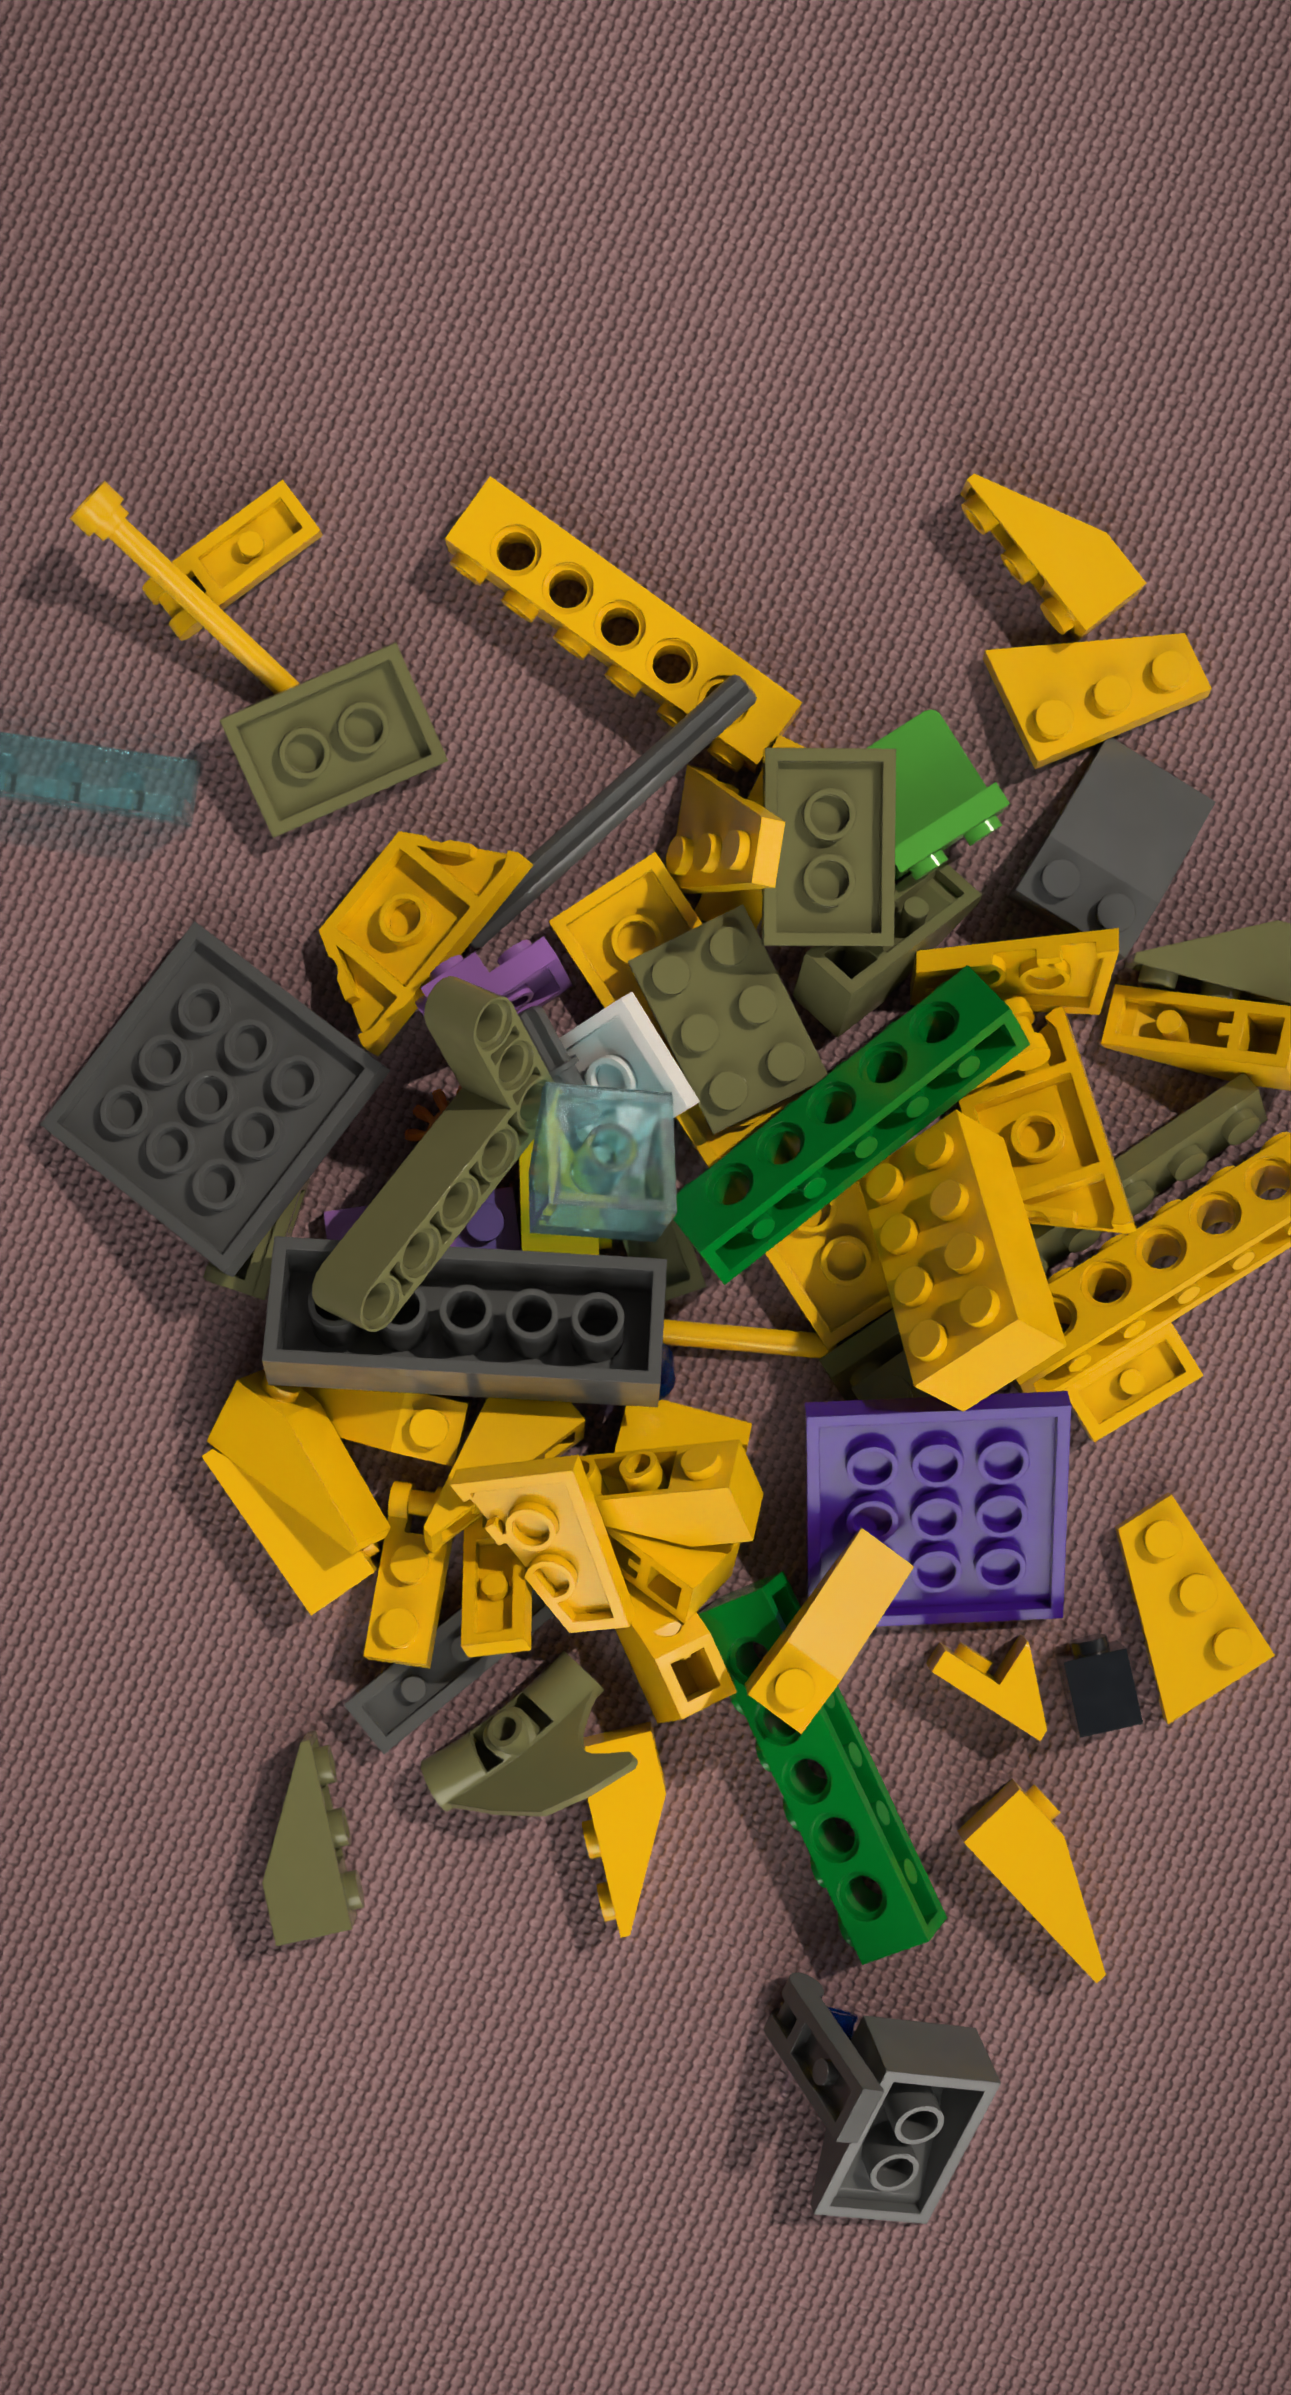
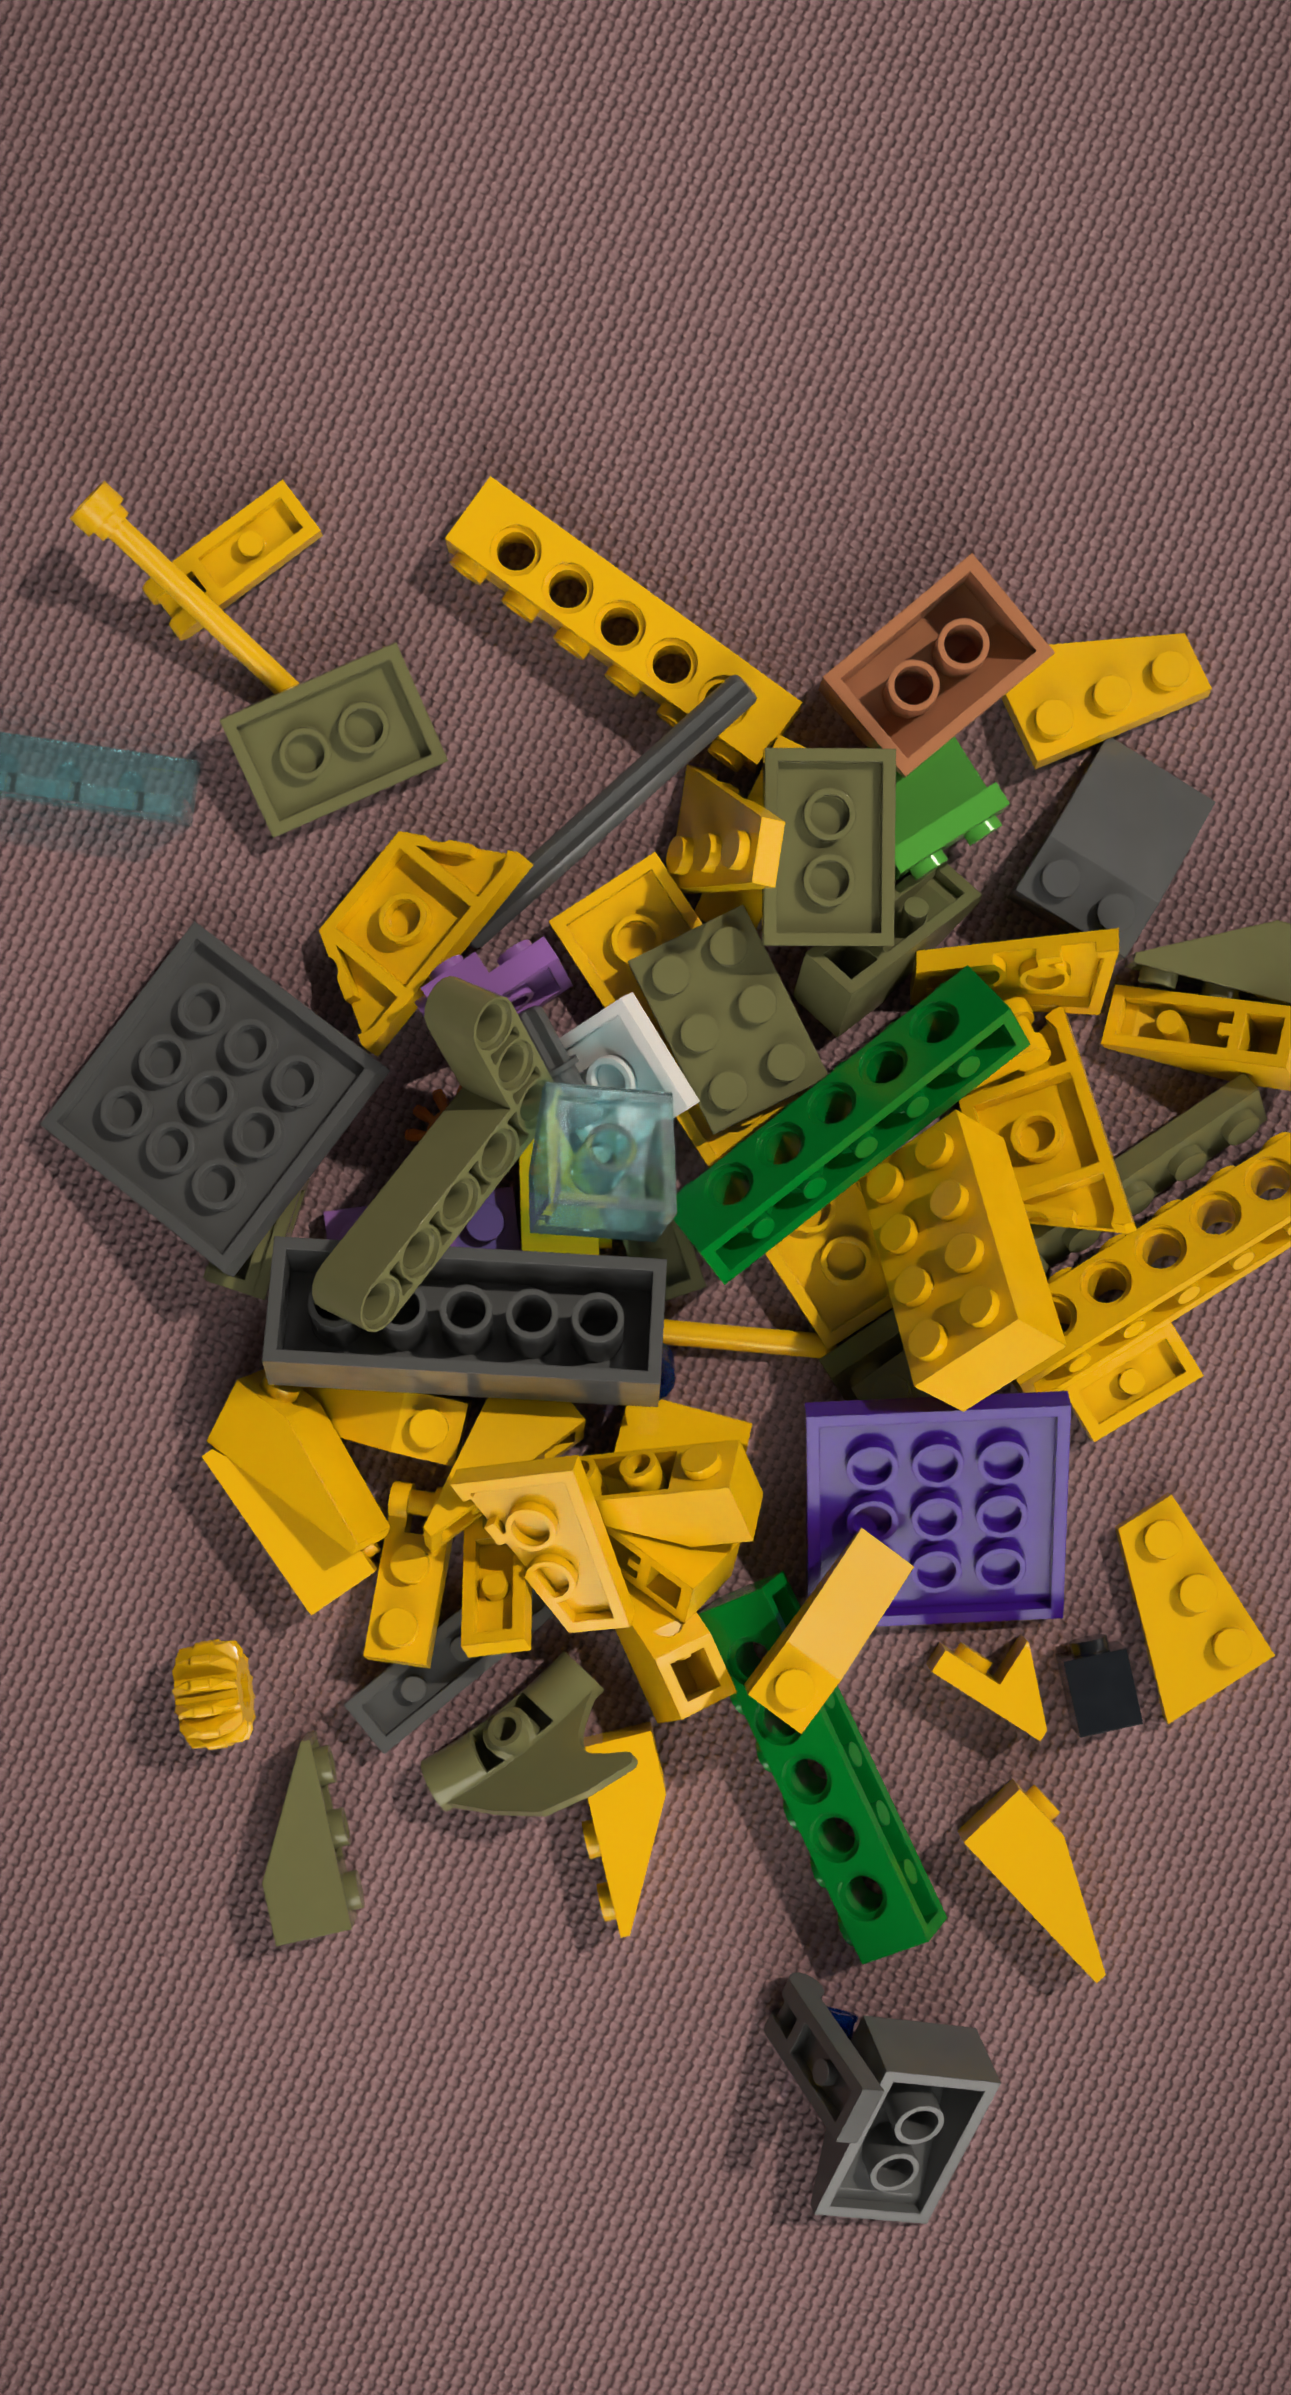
(213, 1694): none -> yellow gear
(935, 666): none -> nougat slope
(1065, 560): yellow slope -> none

